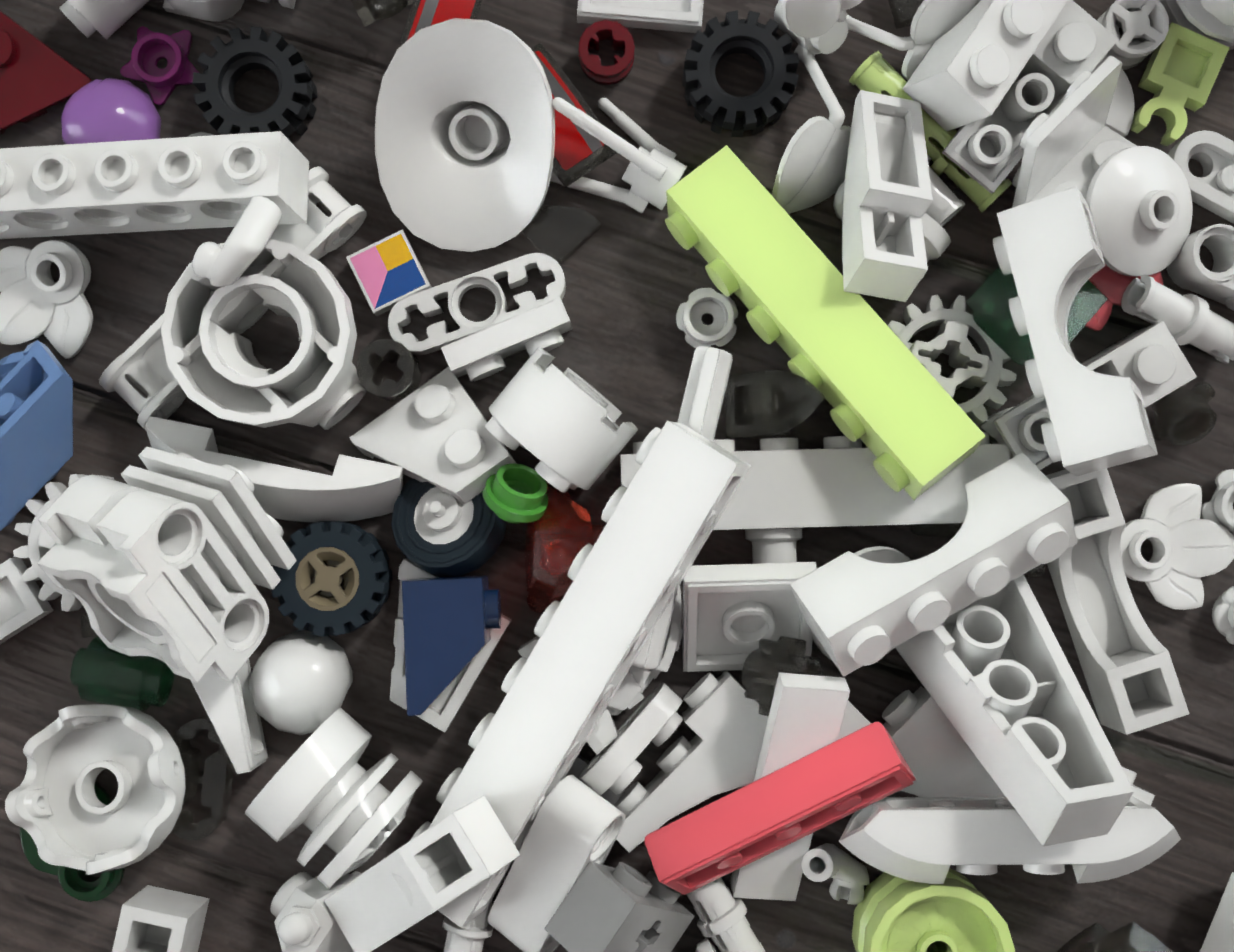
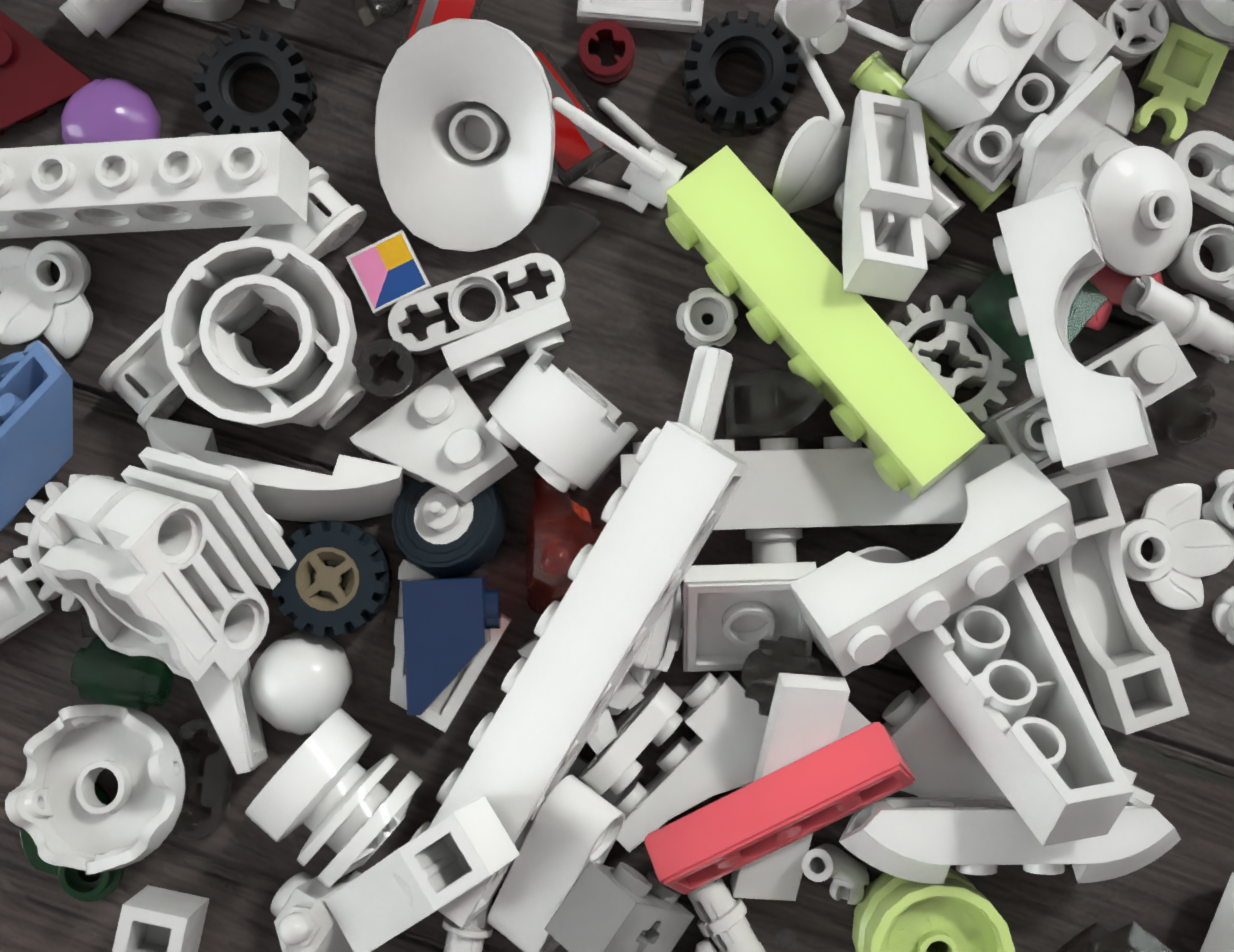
(146, 54): magenta plate -> none
(242, 246): white arm -> none
(516, 494): bright green plate -> none

